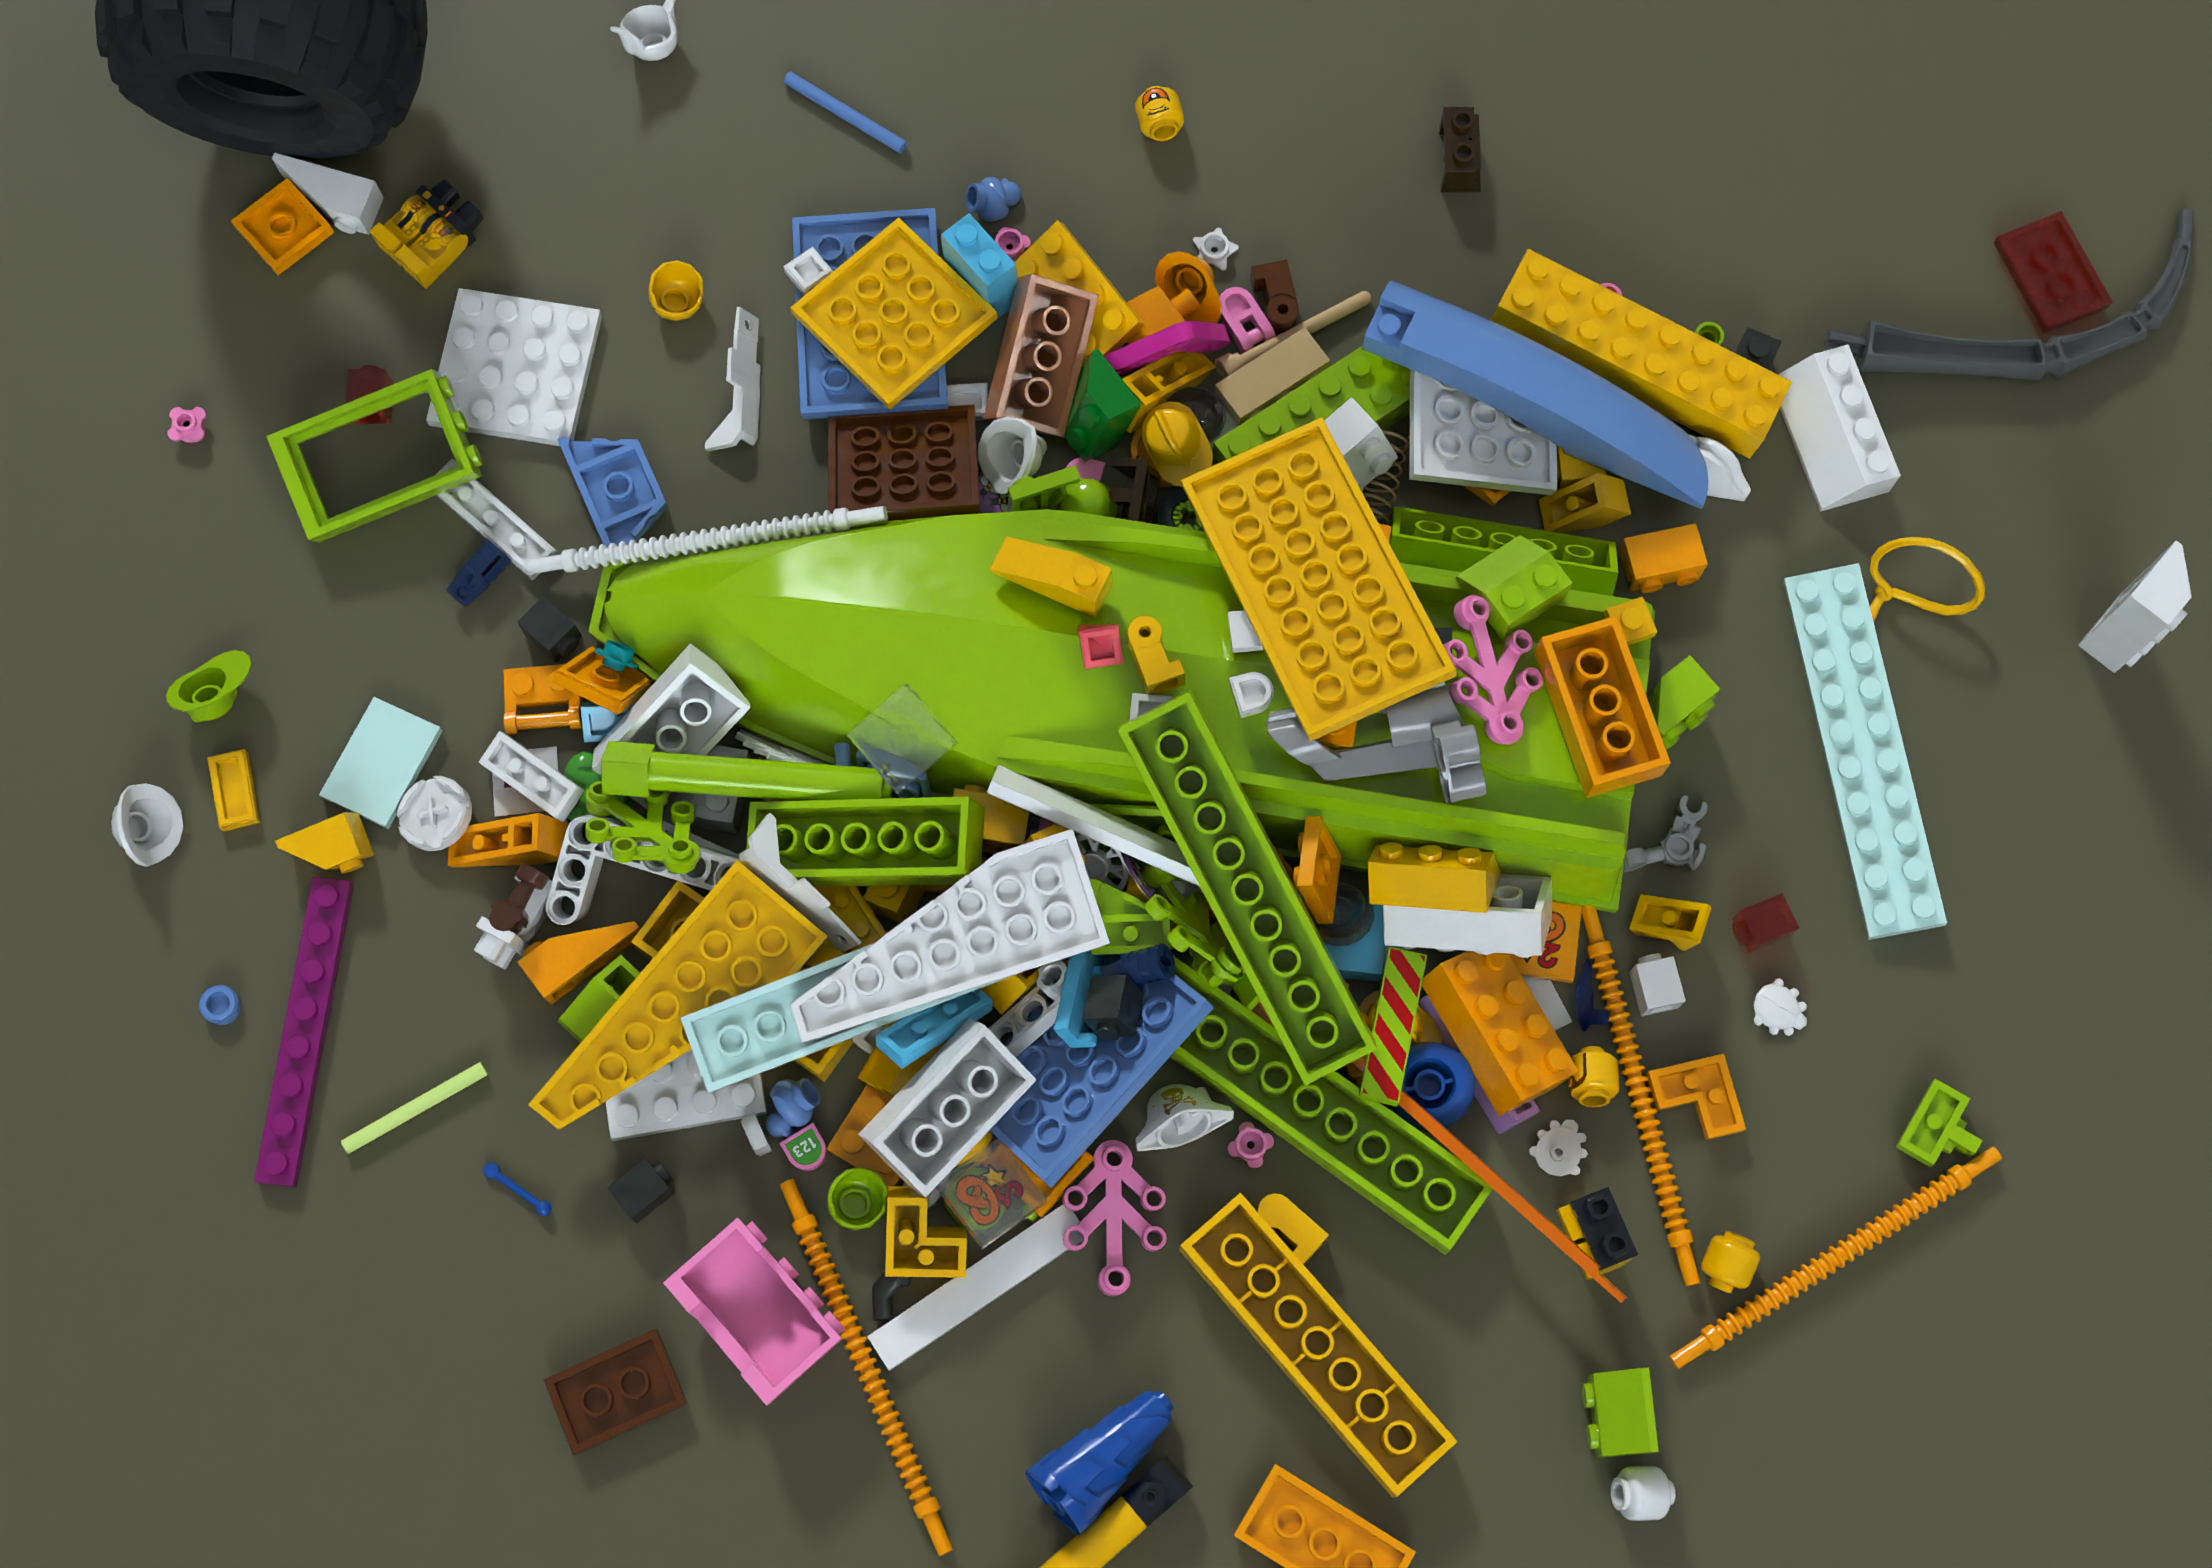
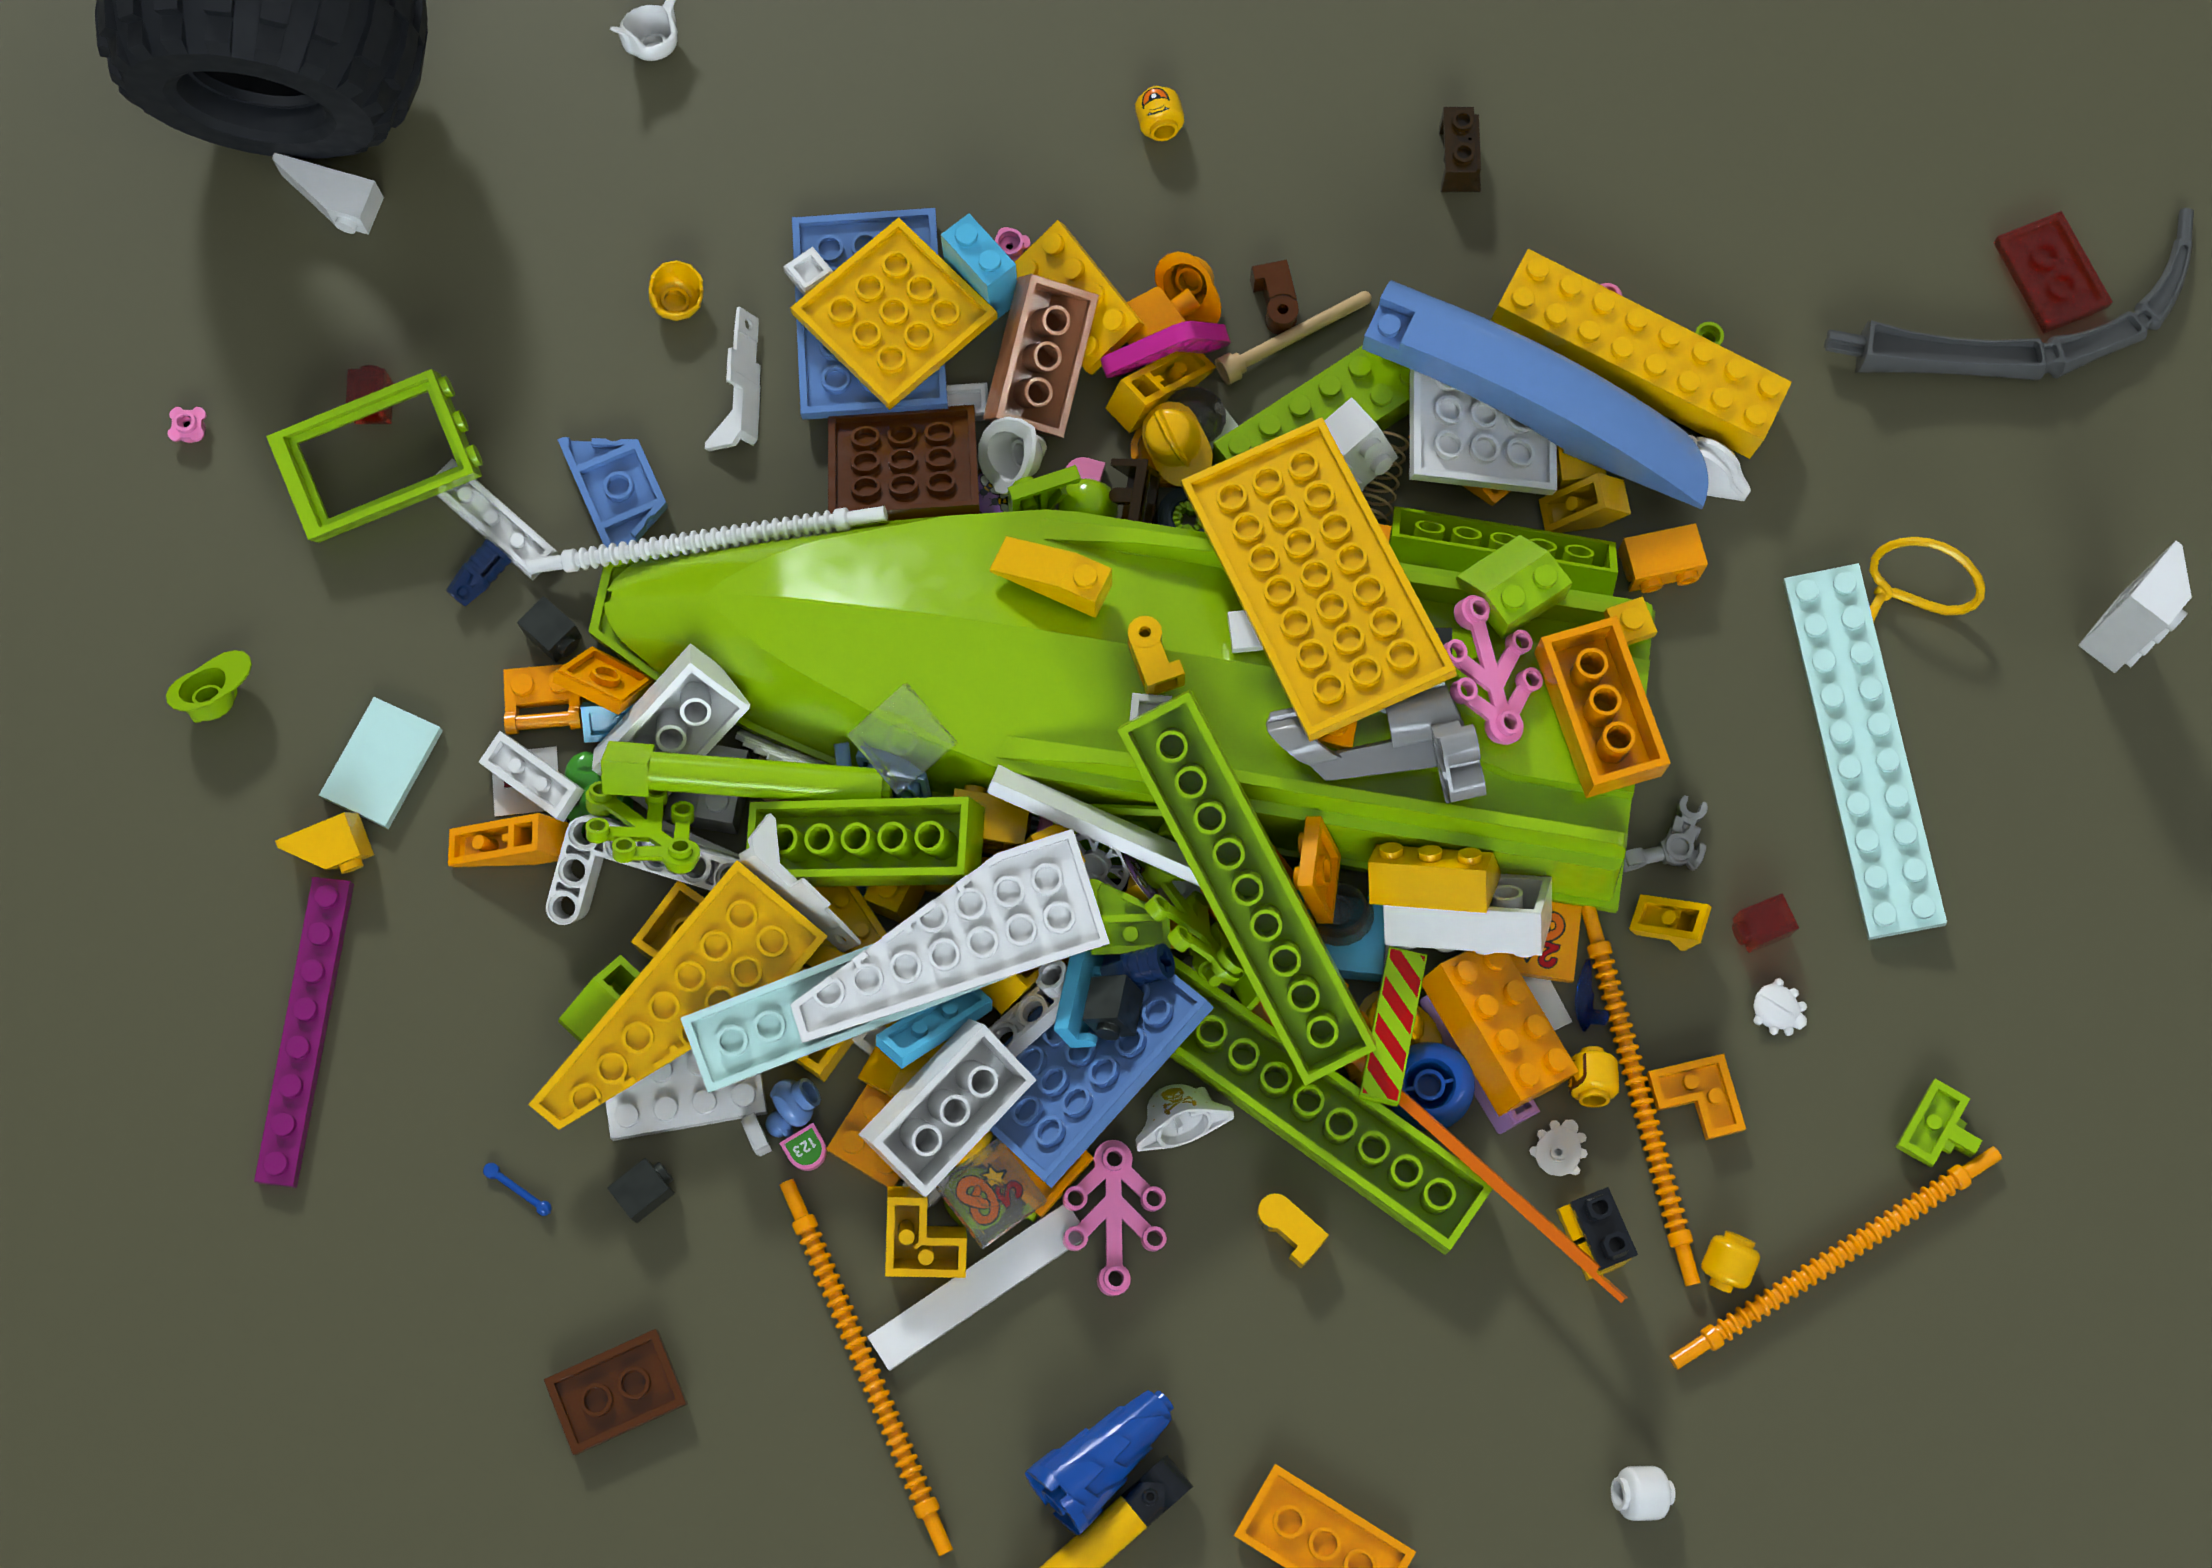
(147, 823): white helmet -> none
(220, 1004): medium blue tile -> none
(233, 790): yellow tile -> none
(282, 226): light orange plate -> none
(414, 1107): yellowish green piece -> none
(427, 233): hips -> none
(434, 813): white tile -> none
(516, 919): hips -> none
(518, 365): white plate -> none
(570, 959): light orange slope -> none
(617, 655): teal plate -> none
(755, 1309): bright pink cylinder -> none
(845, 112): medium blue piece -> none
(857, 1198): lime hair -> none
(882, 1294): pearl dark grey arm -> none
(992, 197): medium blue animal -> none
(1100, 409): green slope -> none
(1100, 645): coral slope -> none
(1215, 240): white plate -> none
(1238, 309): bright pink plate -> none
(1247, 1134): bright pink plate -> none
(1251, 693): white tile -> none
(1271, 376): tan brick -> none
(1317, 1345): yellow brick -> none
(1620, 1413): lime slope -> none
(1656, 984): white brick -> none
(1682, 700): lime slope -> none
(1758, 347): pearl dark grey brick -> none
(1837, 430): white slope -> none

